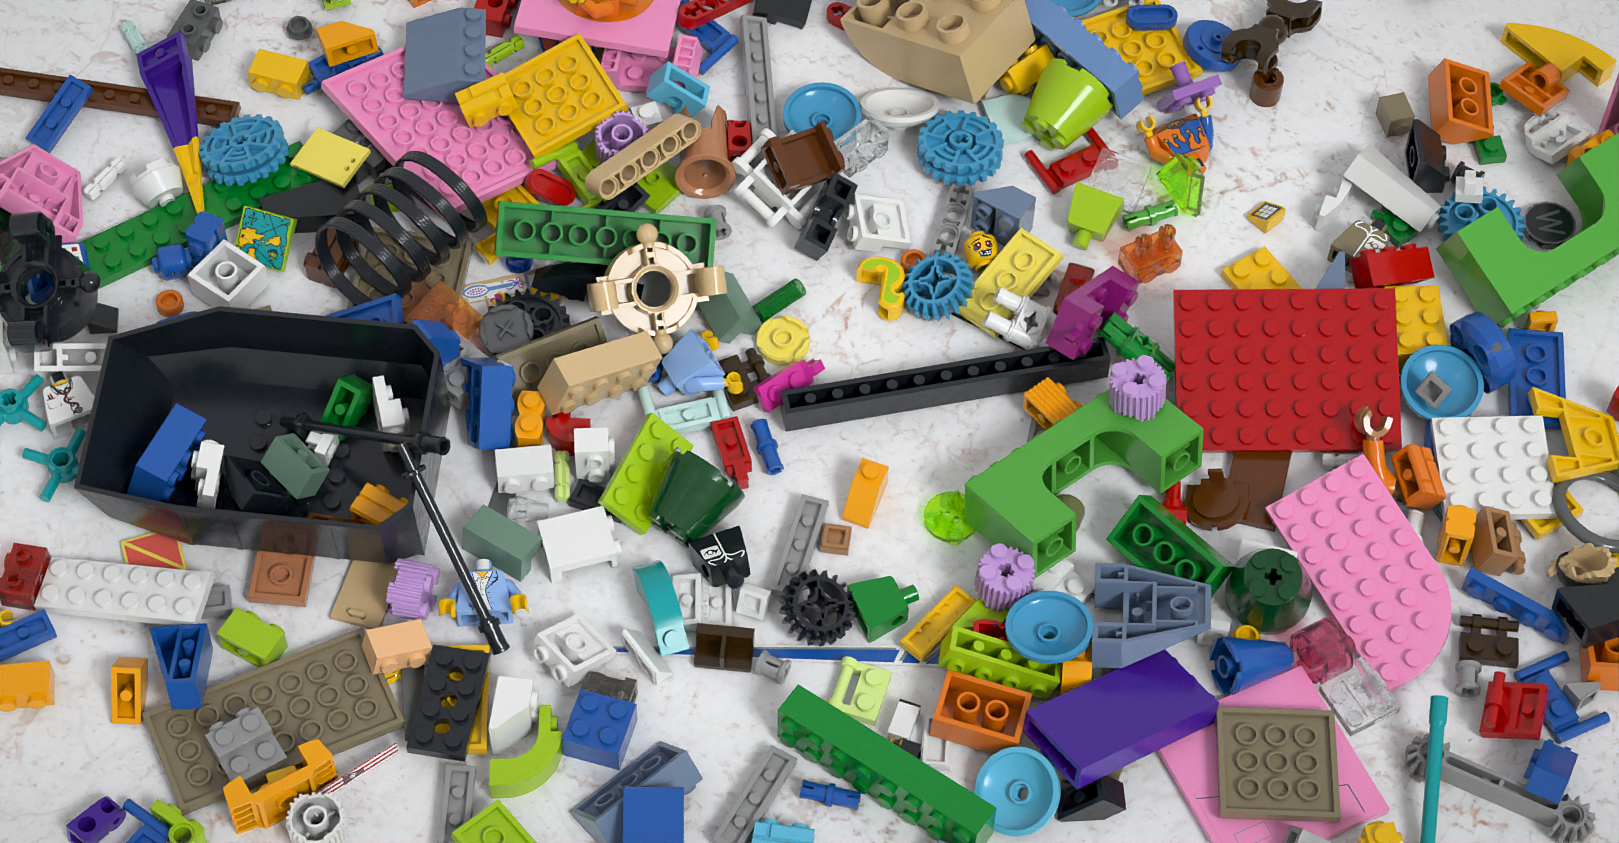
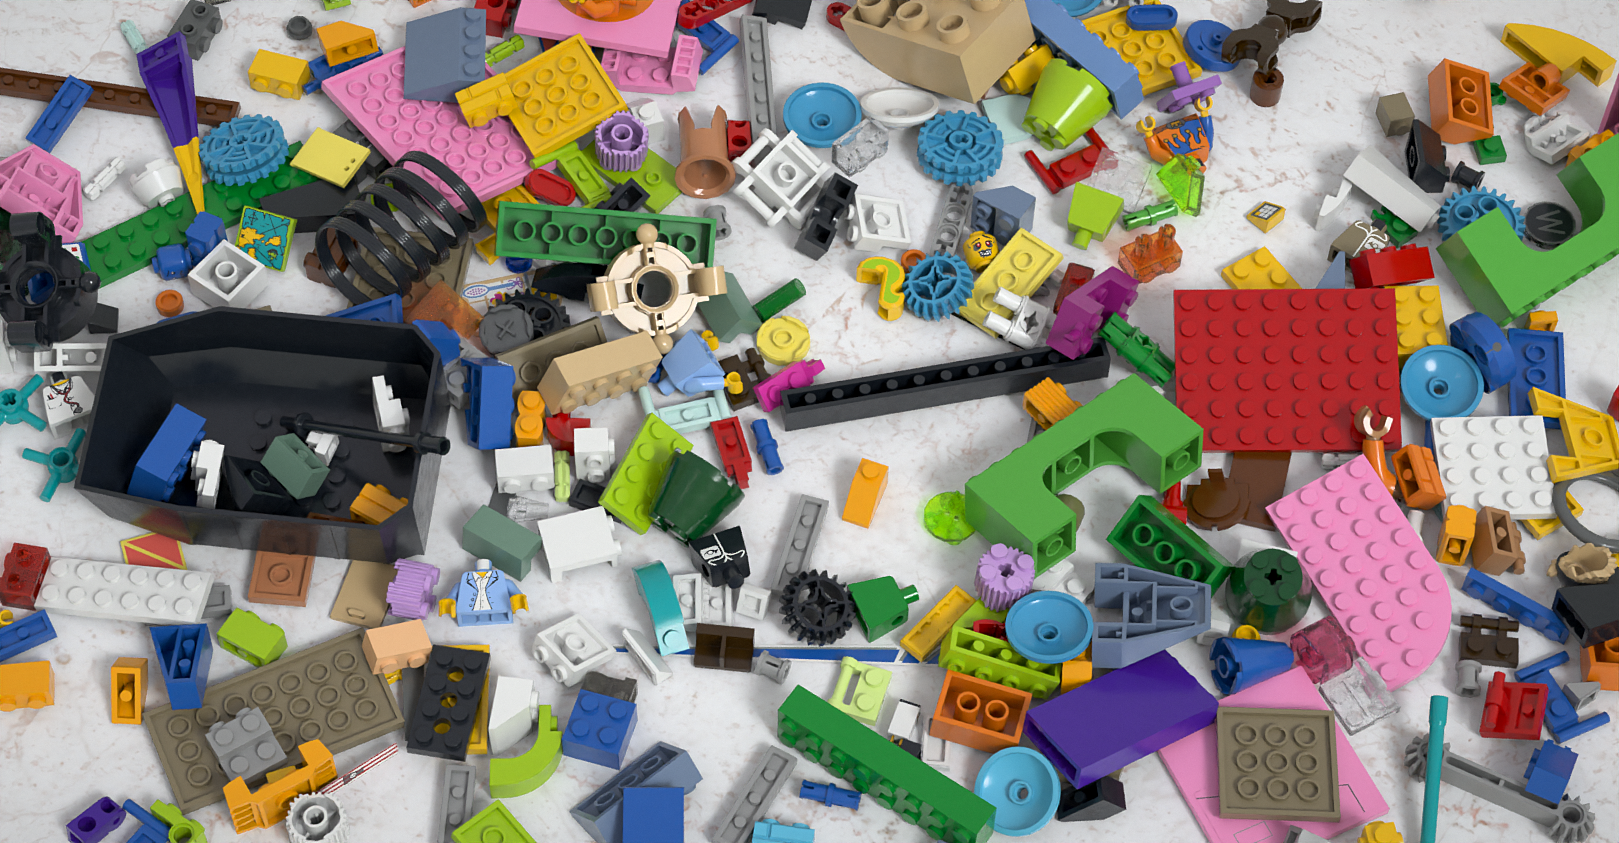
(348, 401): green slope -> none
(488, 624): black bar -> none
(642, 156): tan beam -> none
(663, 89): medium azure brick -> none
(803, 158): reddish brown panel -> none
(835, 539): medium nougat tile -> none
(1137, 388): lavender brick -> none
(1433, 390): light grey slope -> none
(1469, 188): white tile -> none

